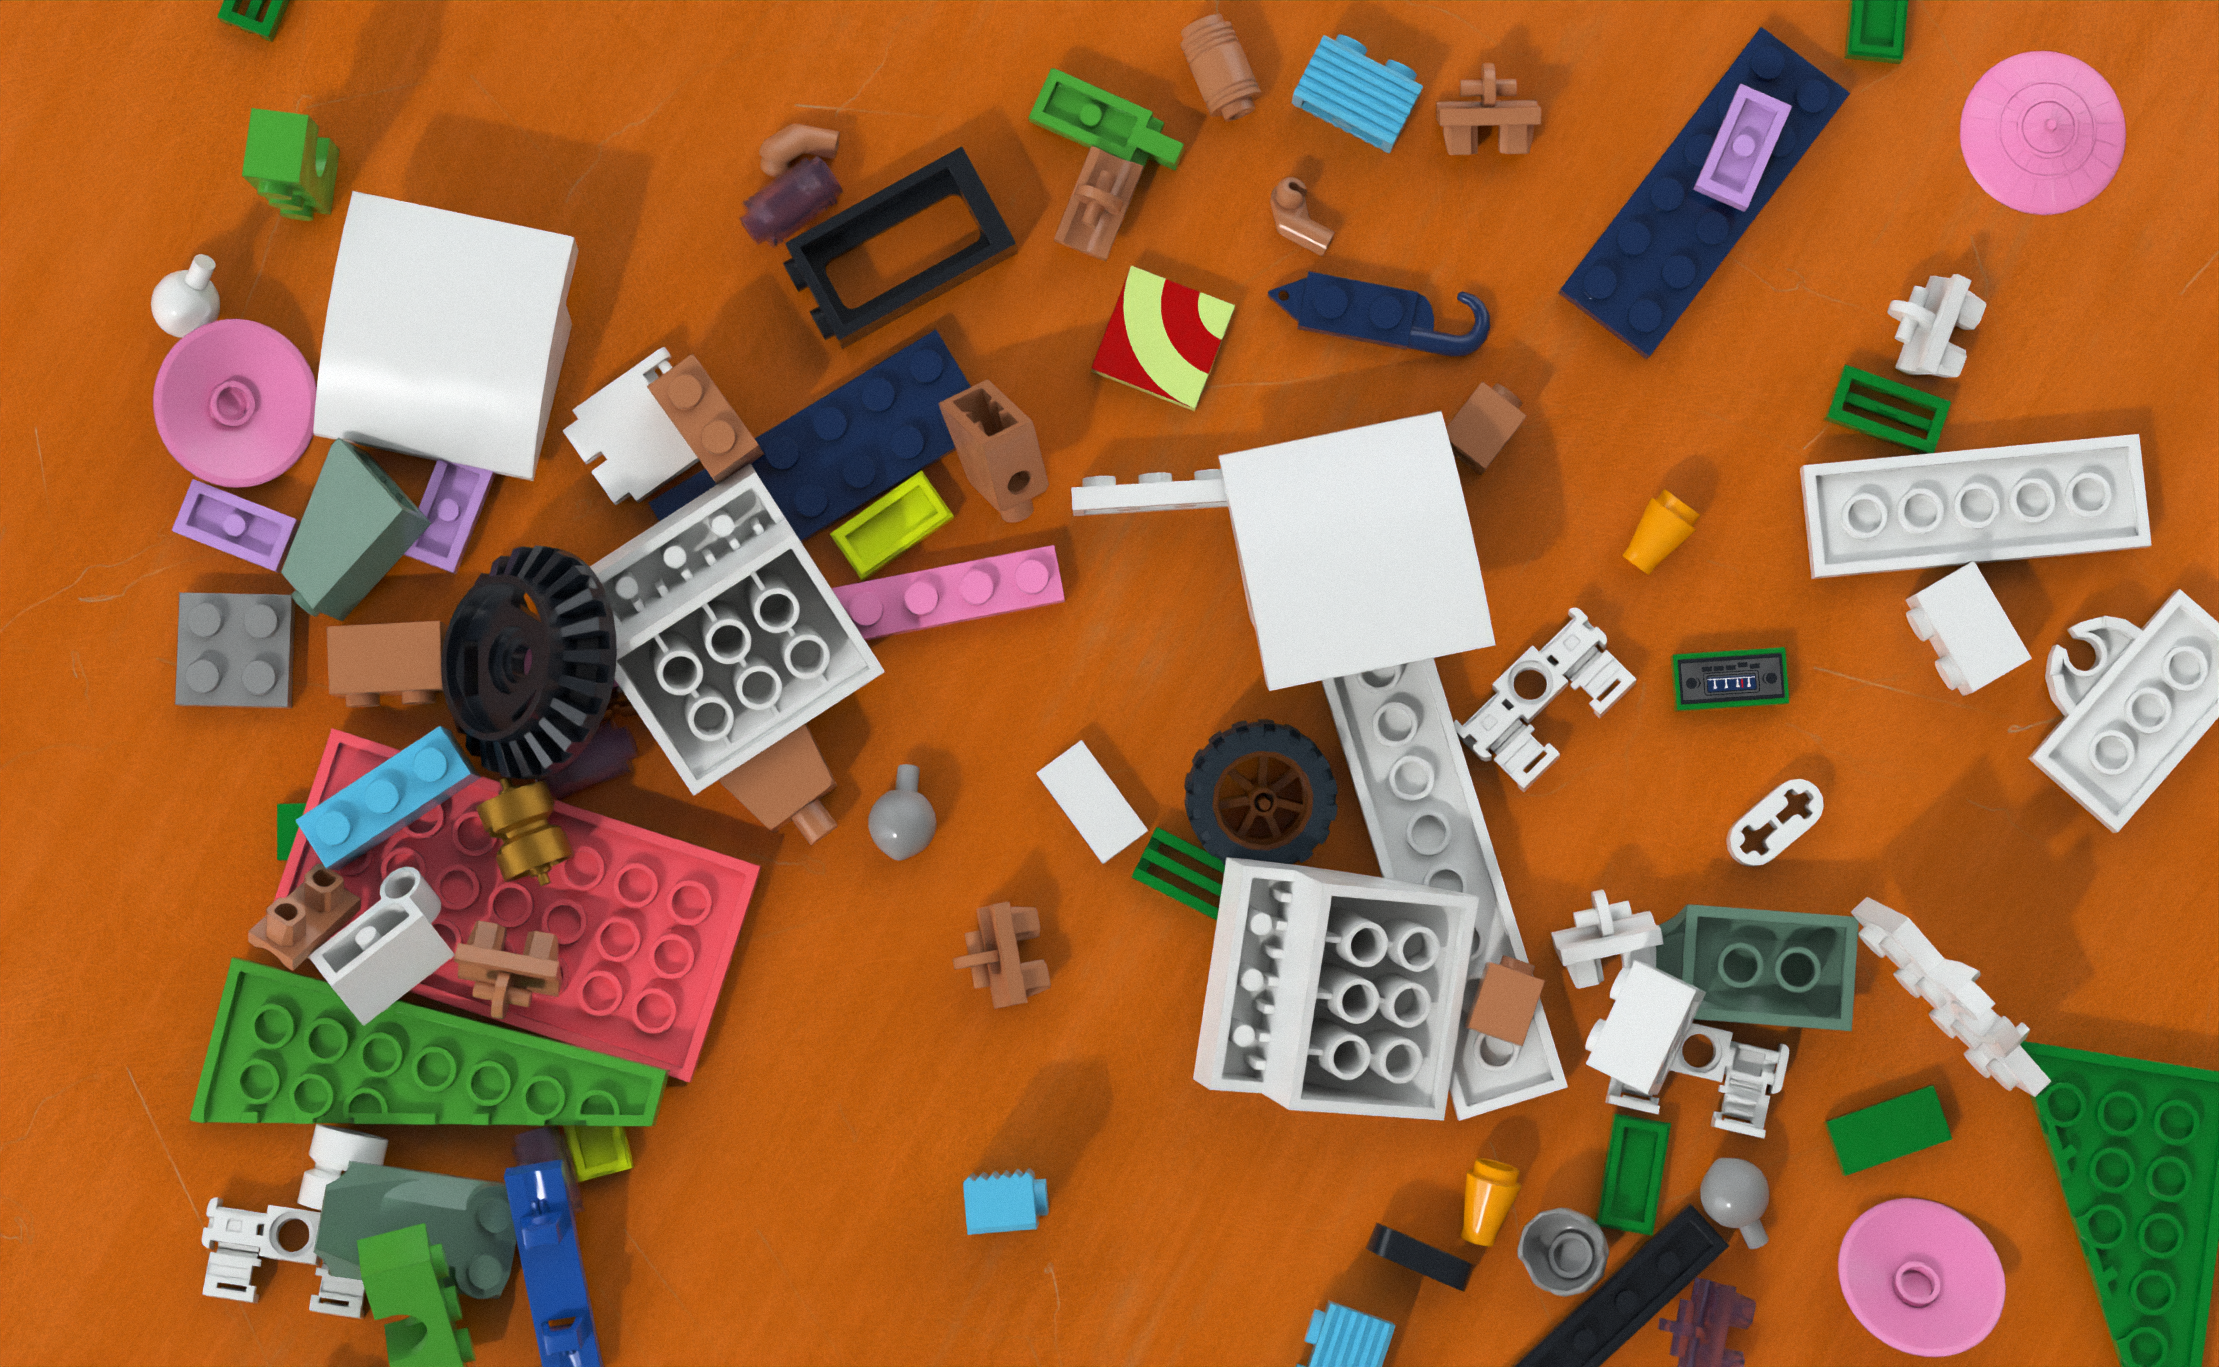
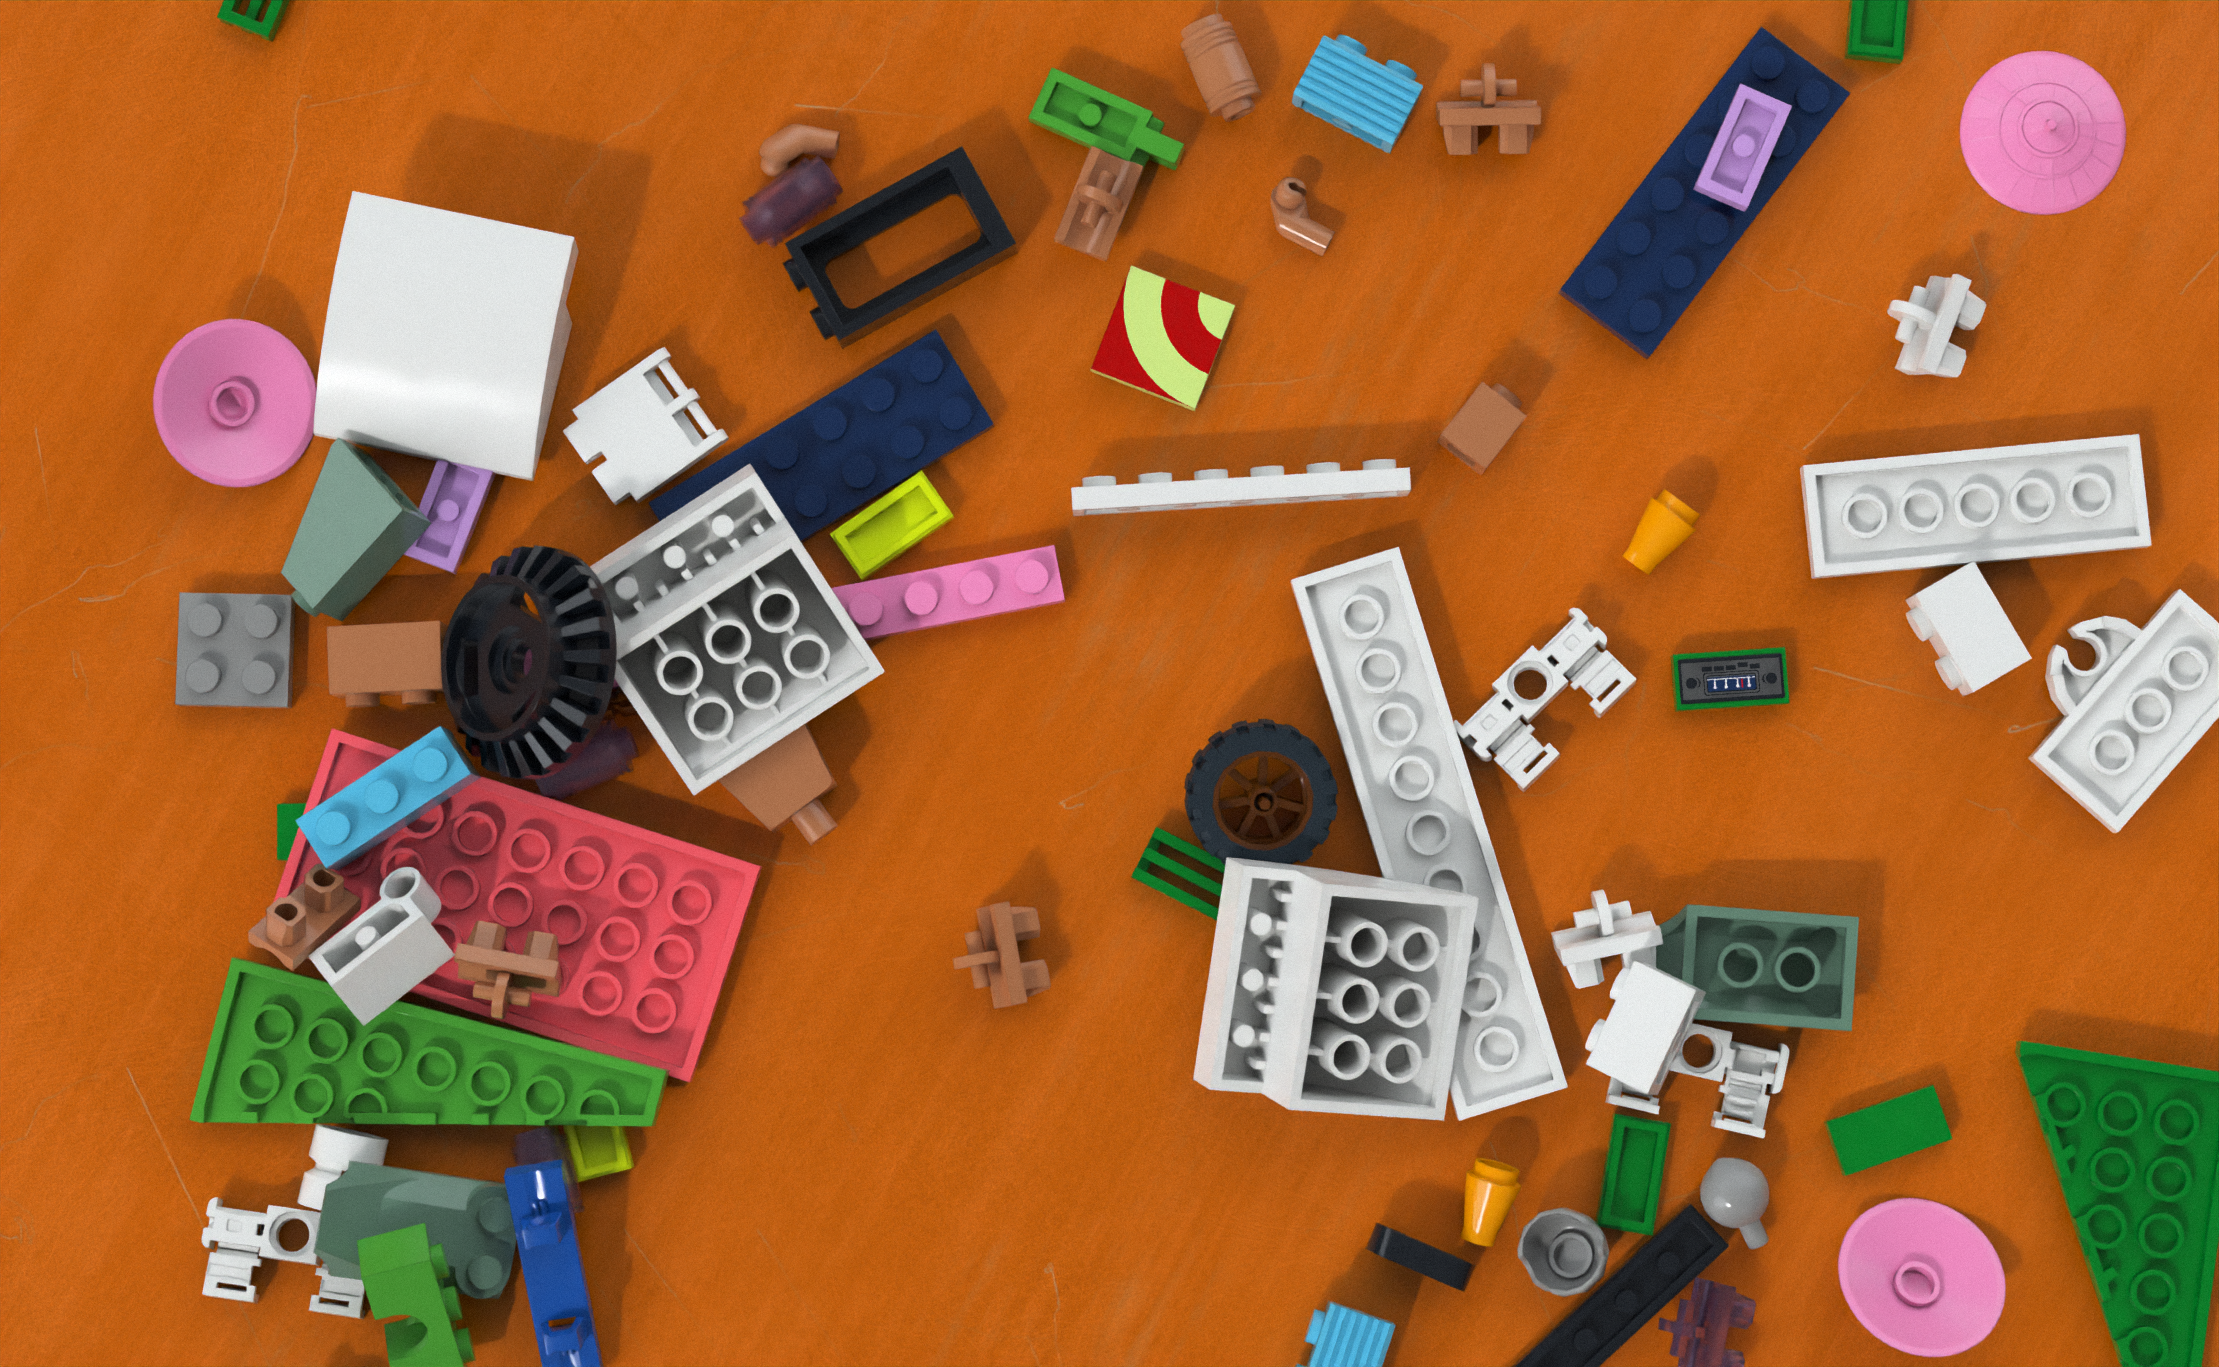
(186, 298): white piece -> none
(236, 526): lavender plate -> none
(290, 163): bright green arch -> none
(521, 822): pearl gold wheel -> none
(705, 419): nougat brick -> none
(902, 819): light grey piece -> none
(1004, 1201): medium azure brick -> none
(1009, 462): nougat torso -> none
(1092, 802): white tile -> none
(1356, 550): white slope -> none
(1377, 314): dark blue plate -> none
(1505, 1000): nougat brick -> none
(1783, 833): white beam -> none
(1896, 390): green tile -> none
(1958, 1002): white plate -> none

